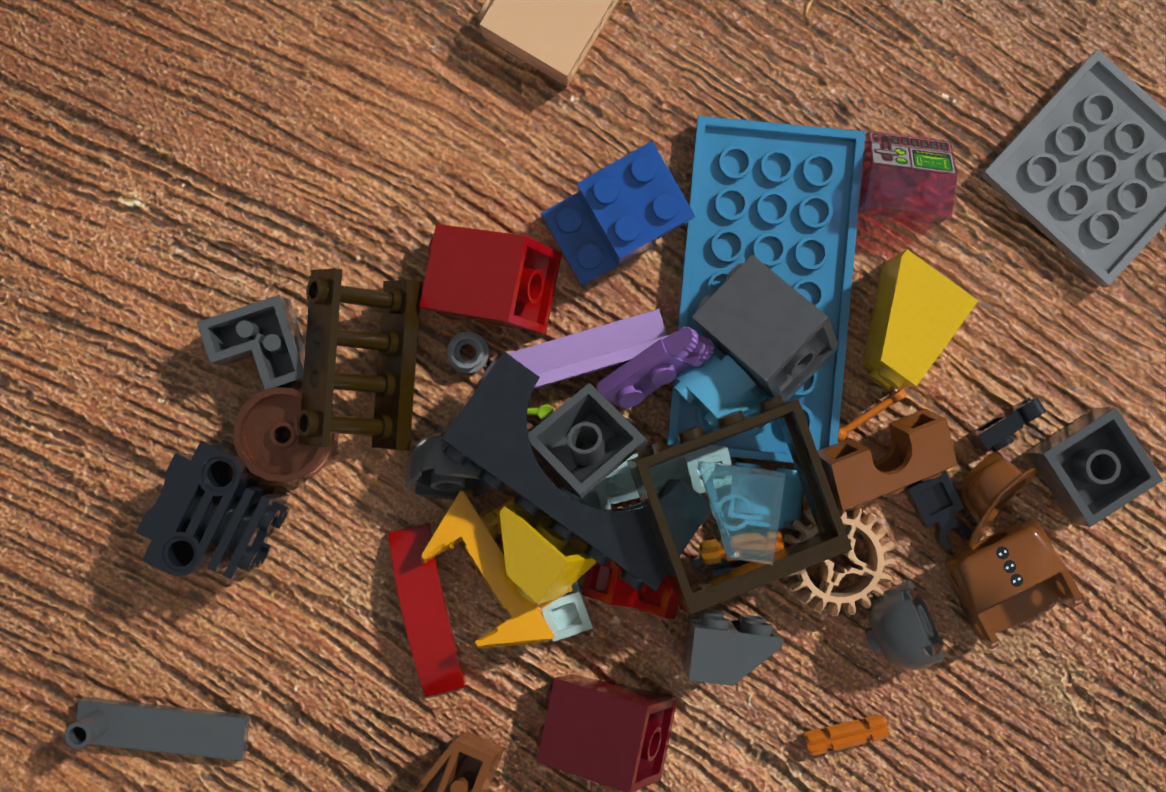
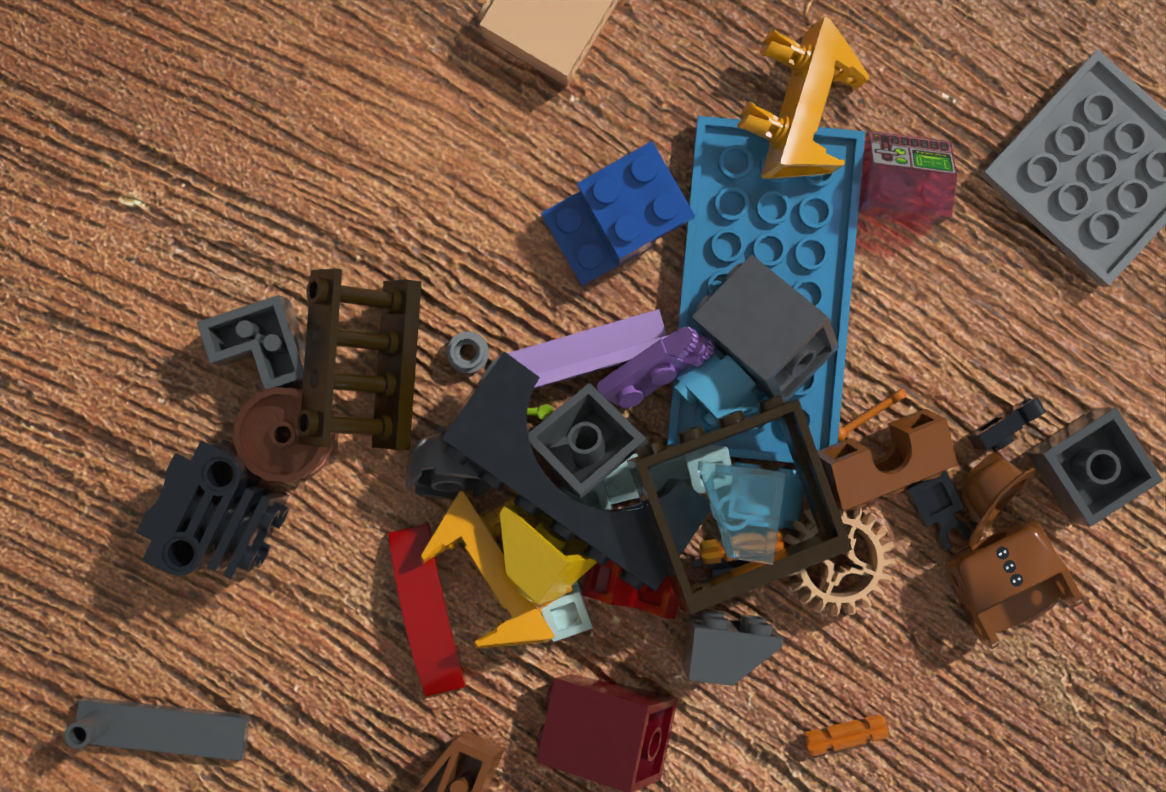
(490, 277): red slope -> none
(814, 66): none -> light orange hose
(903, 629): dark grey cylinder -> none
(912, 321): yellow slope -> none

